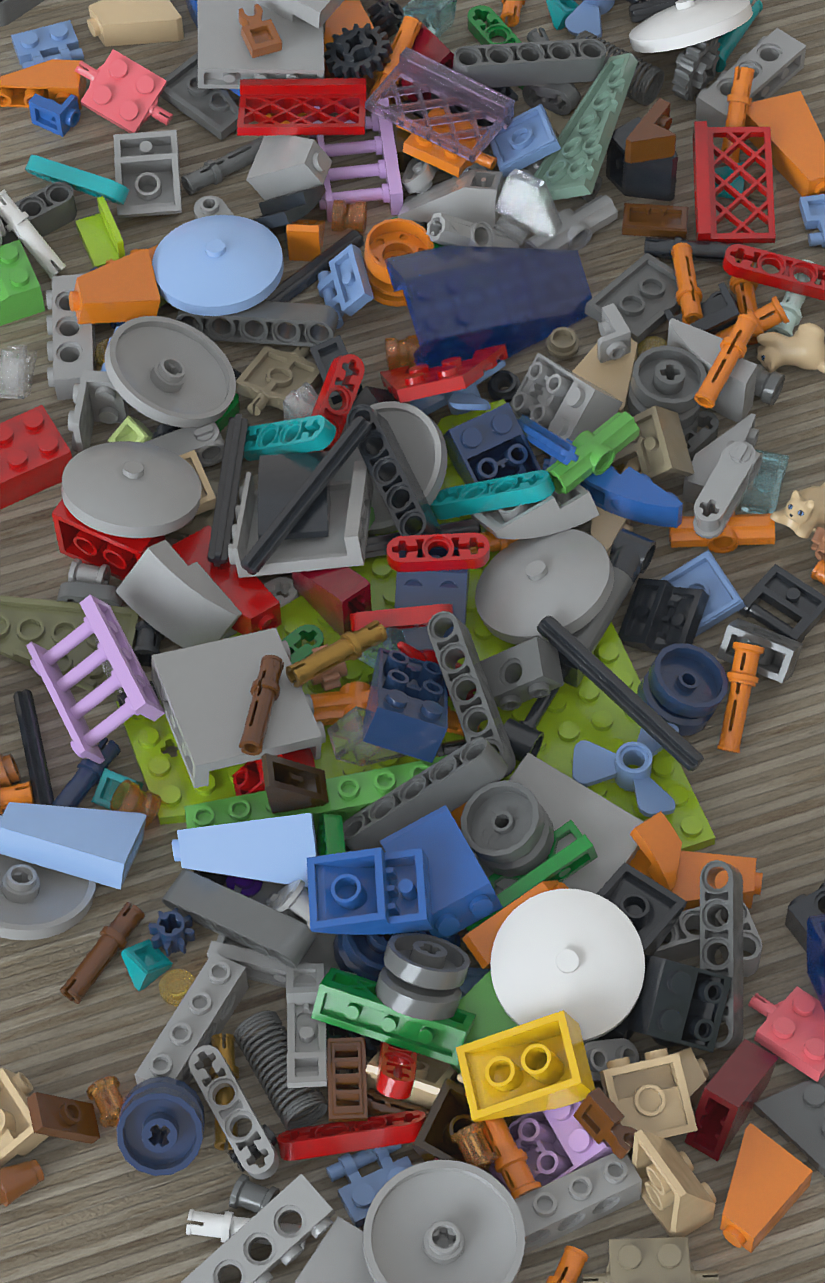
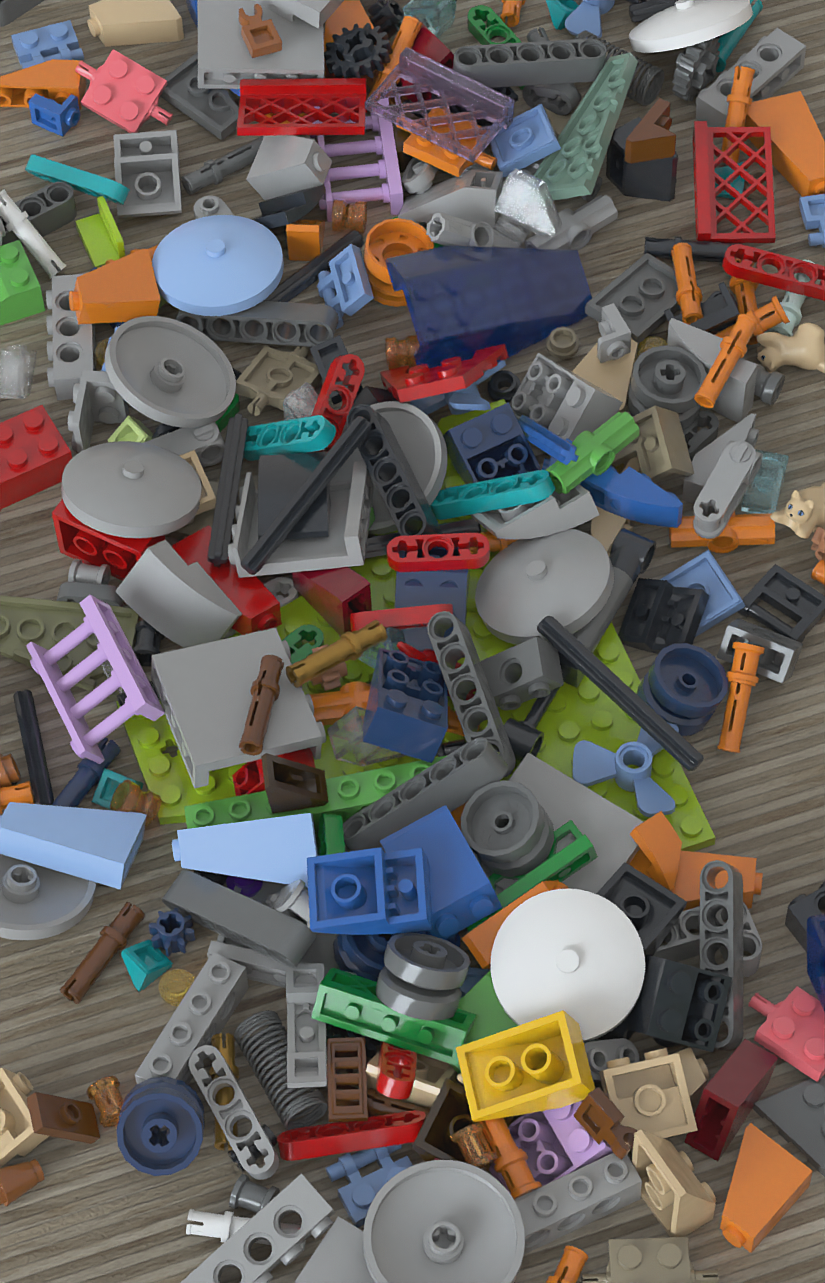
(655, 220): reddish brown plate -> none

